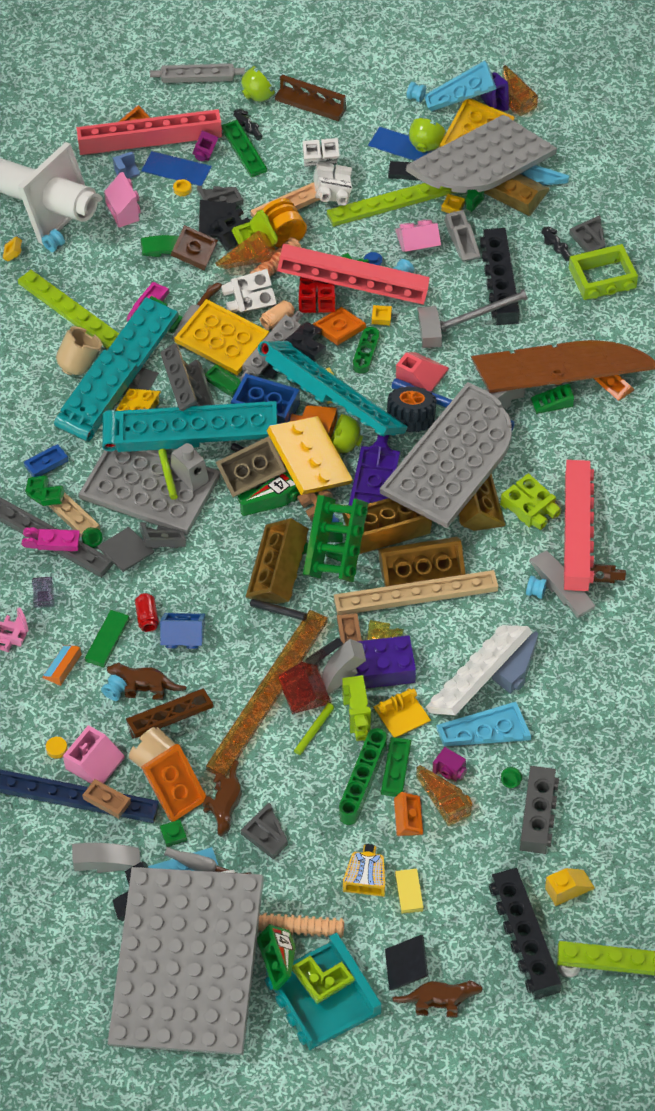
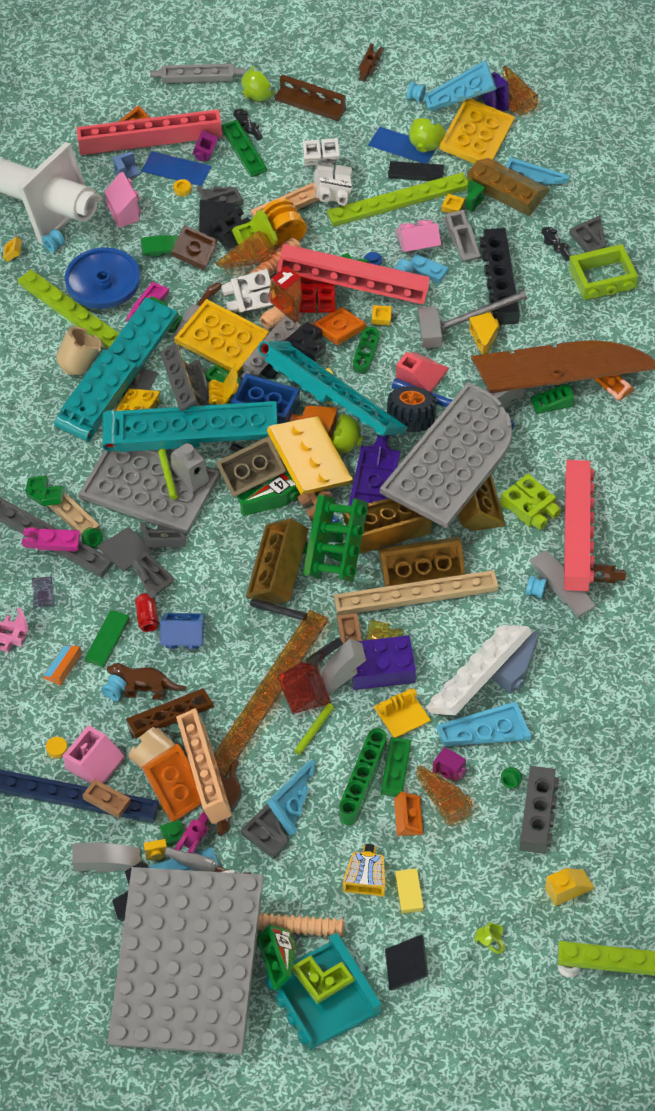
(46, 461): blue plate -> none
(102, 278): none -> blue dish
(151, 574): none -> dark grey wing
(155, 849): none -> yellow plate
(194, 834): none -> dark pink hinge
(204, 766): none -> light nougat brick
(221, 392): none -> yellow hinge
(286, 292): none -> clear orange slope
(290, 798): none -> medium azure wing
(359, 714): lime hips -> none
(369, 62): none -> reddish brown hinge
(429, 268): none -> medium azure plate
(440, 996): reddish brown animal -> none
(482, 157): light grey plate -> none
(484, 331): none -> yellow slope
(487, 934): none -> lime piece
(511, 883): black brick -> none

